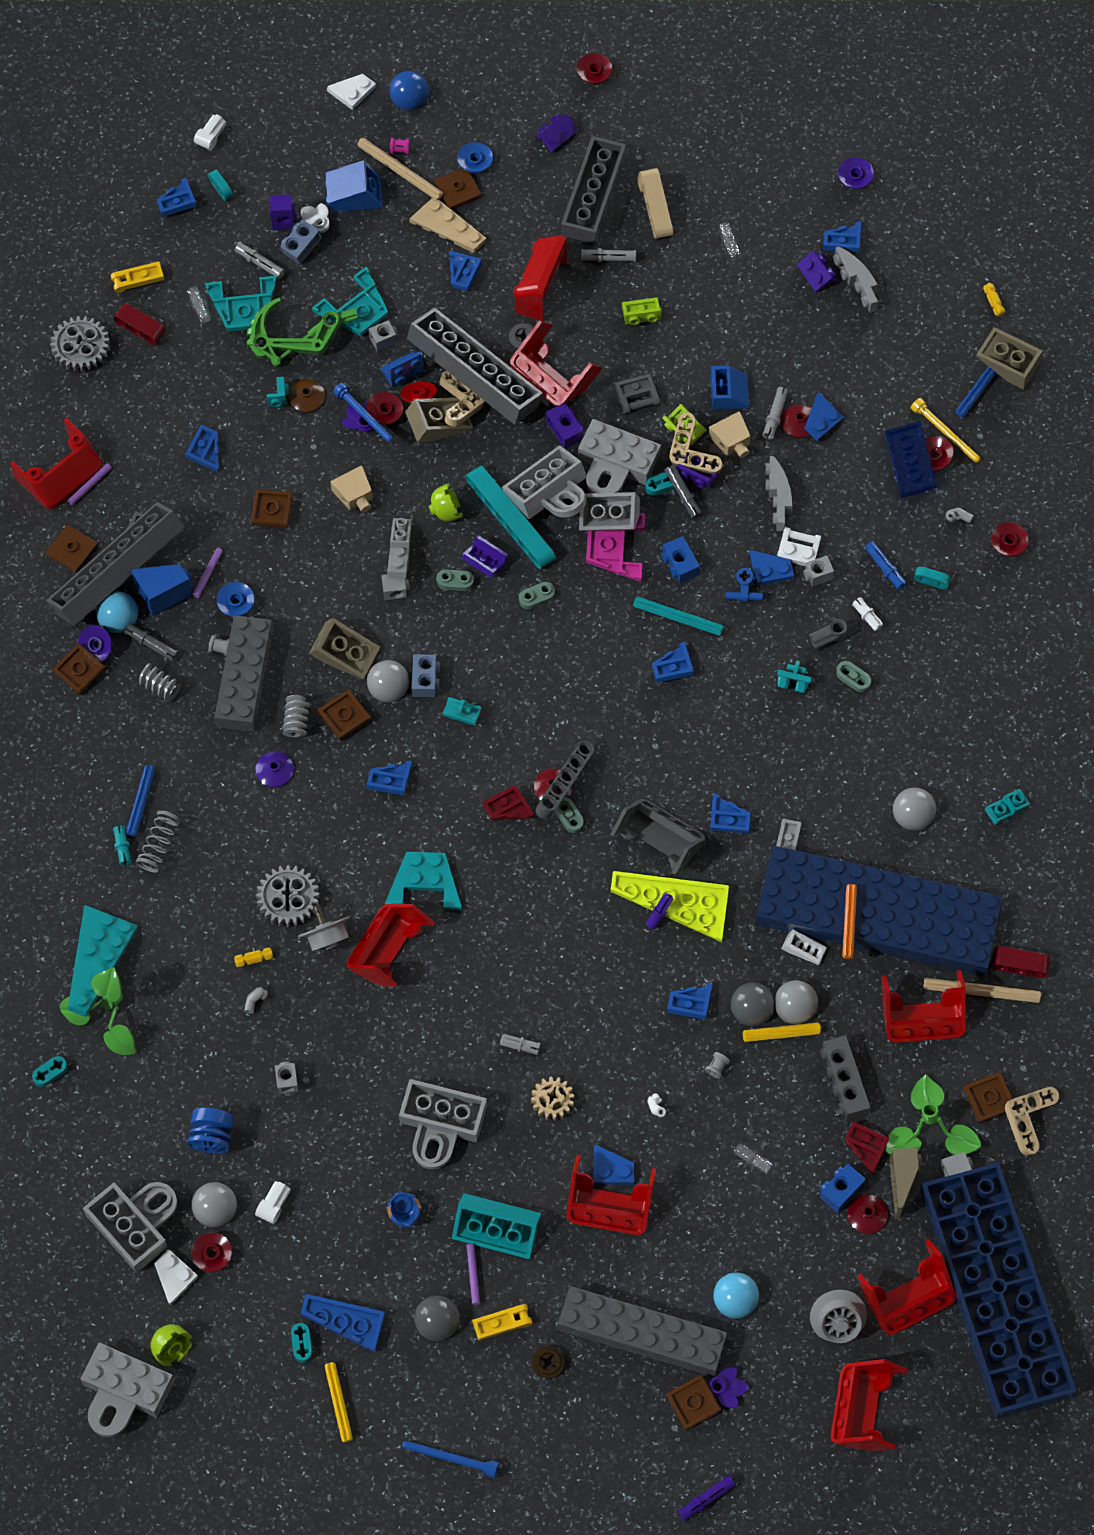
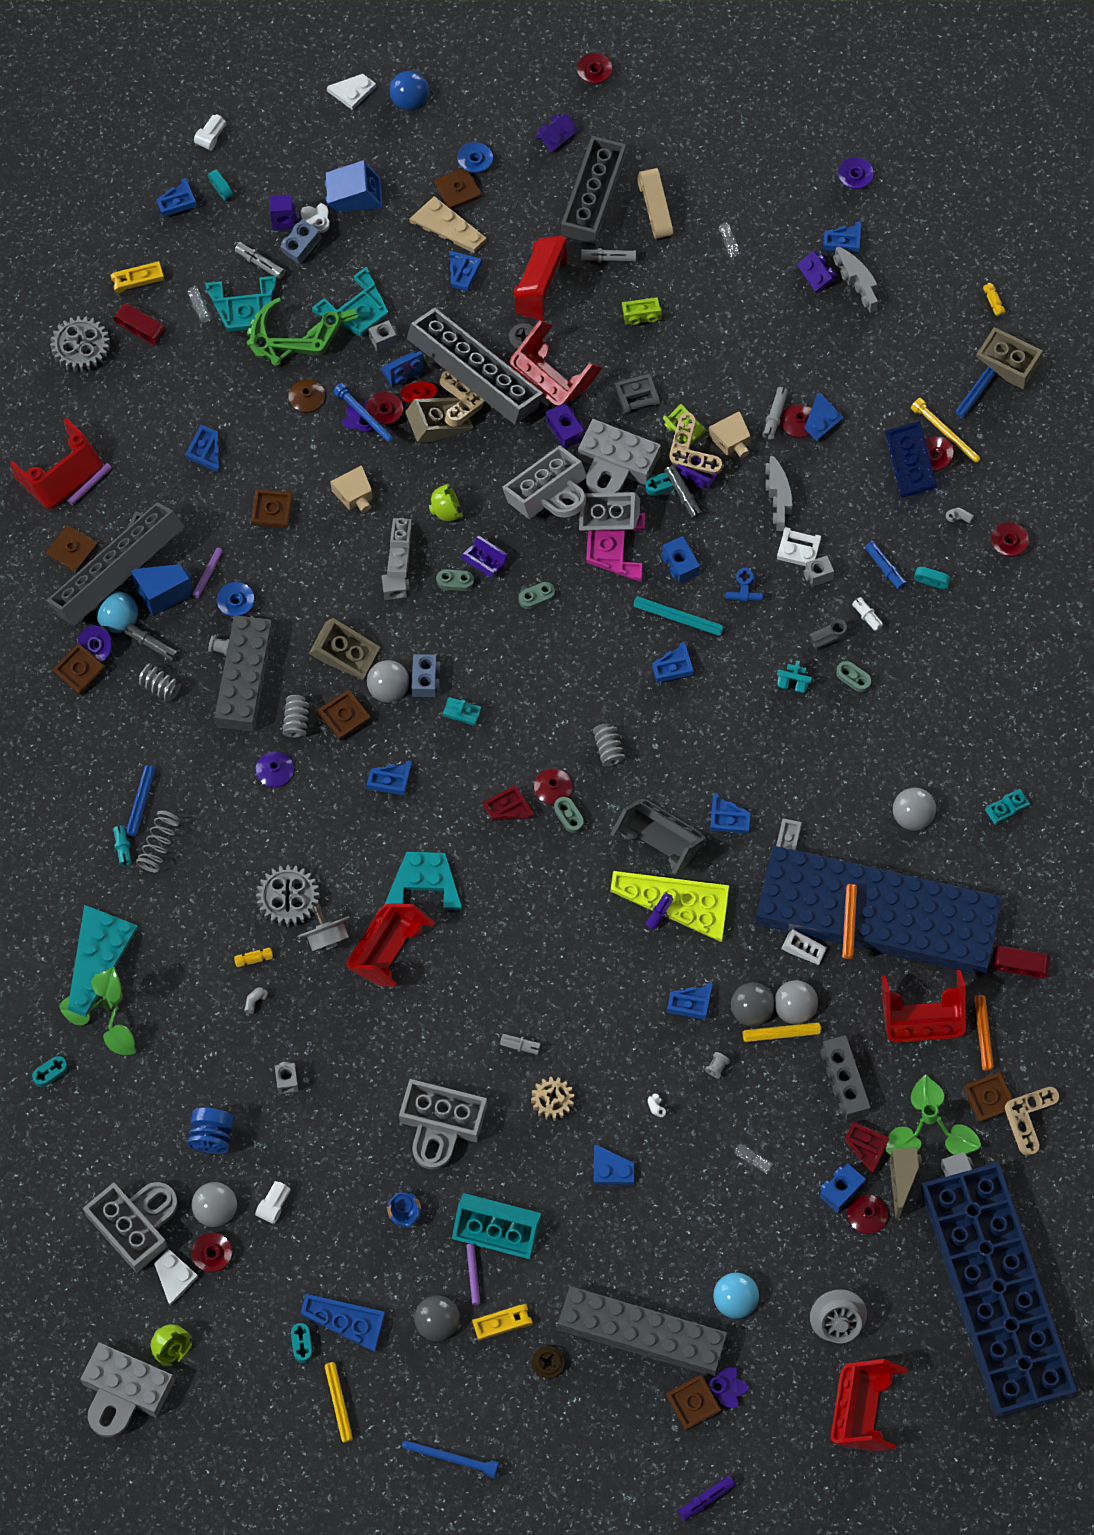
(279, 398): teal bracket -> none
(400, 169): tan axle -> none
(405, 143): dark pink bush -> none
(510, 517): teal beam -> none
(561, 786): dark grey beam -> none
(606, 1208): red windscreen -> none
(608, 744): none -> light grey piece
(729, 388): blue slope -> none
(770, 568): blue wing -> none
(915, 1299): red windscreen -> none
(984, 1033): none -> orange axle
(985, 990): tan axle -> none

